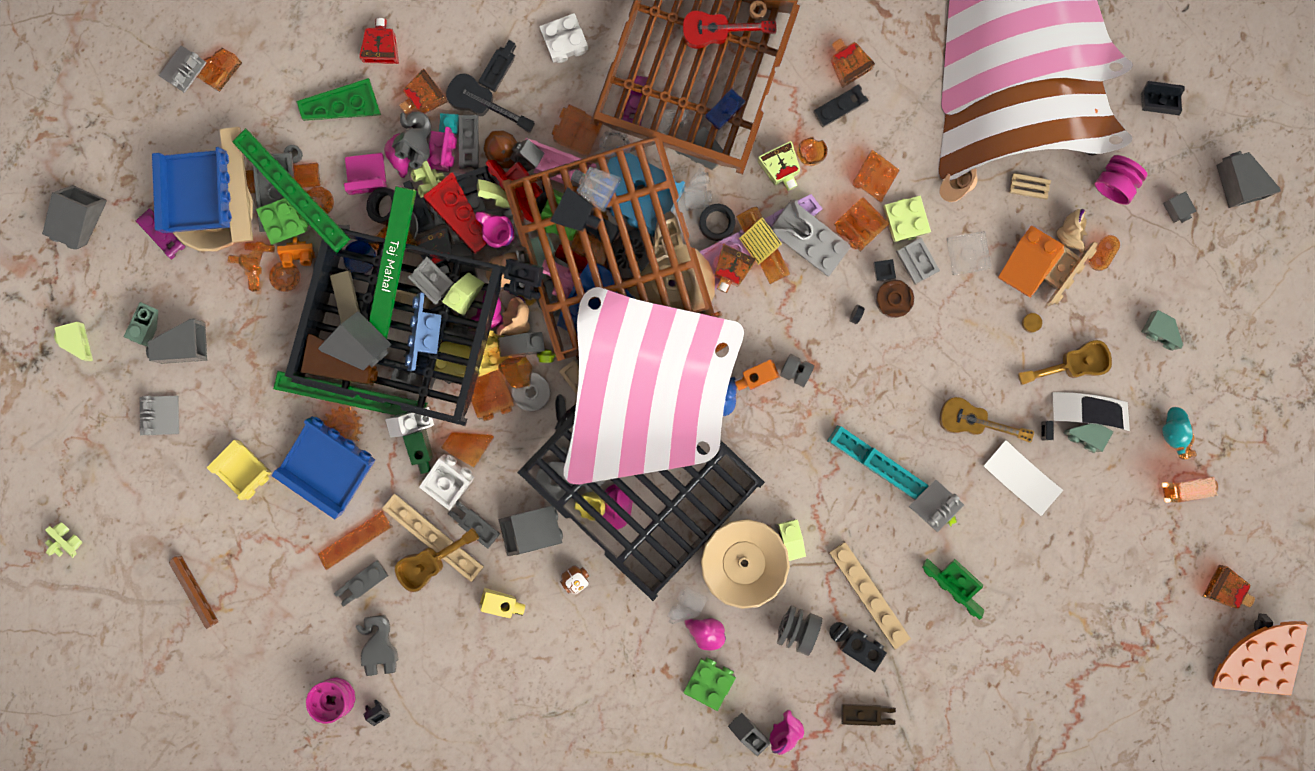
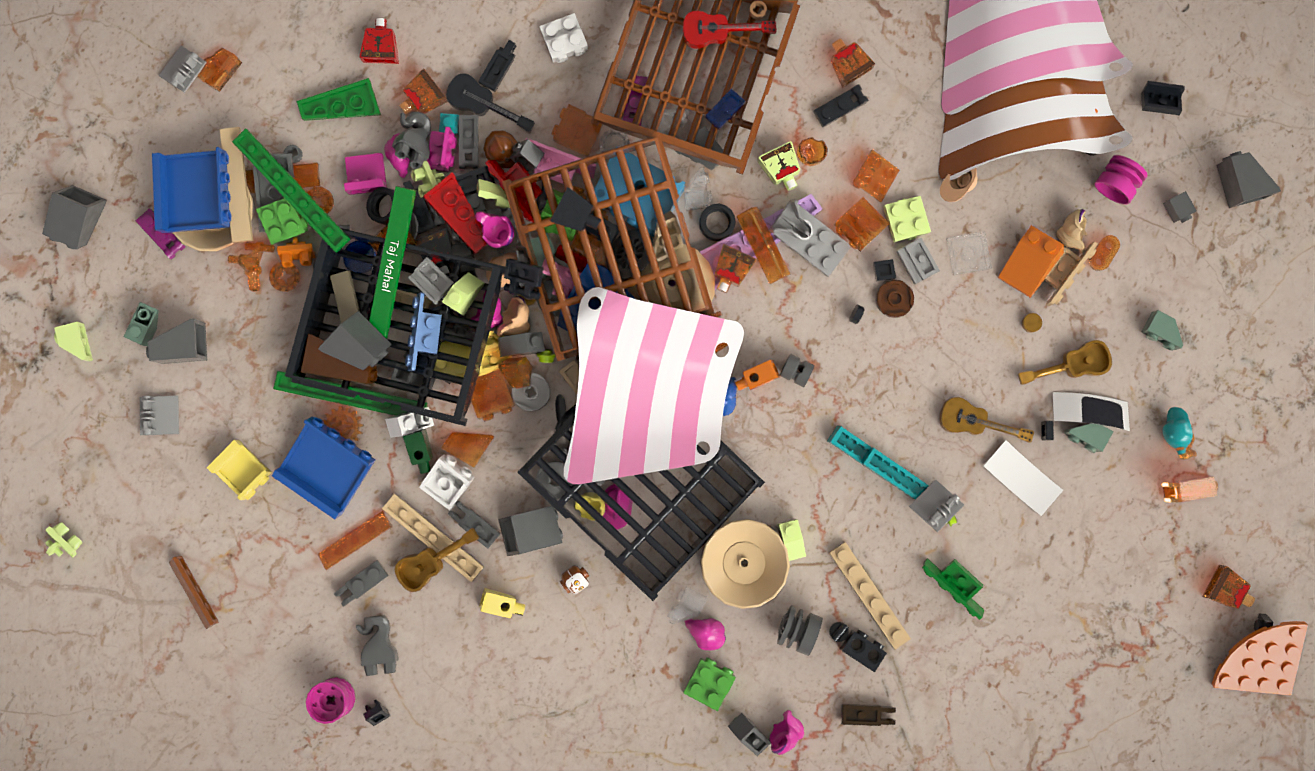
(596, 186): clear torso -> none
(760, 241): light yellow sticker -> none
(1046, 188): tan tile -> none

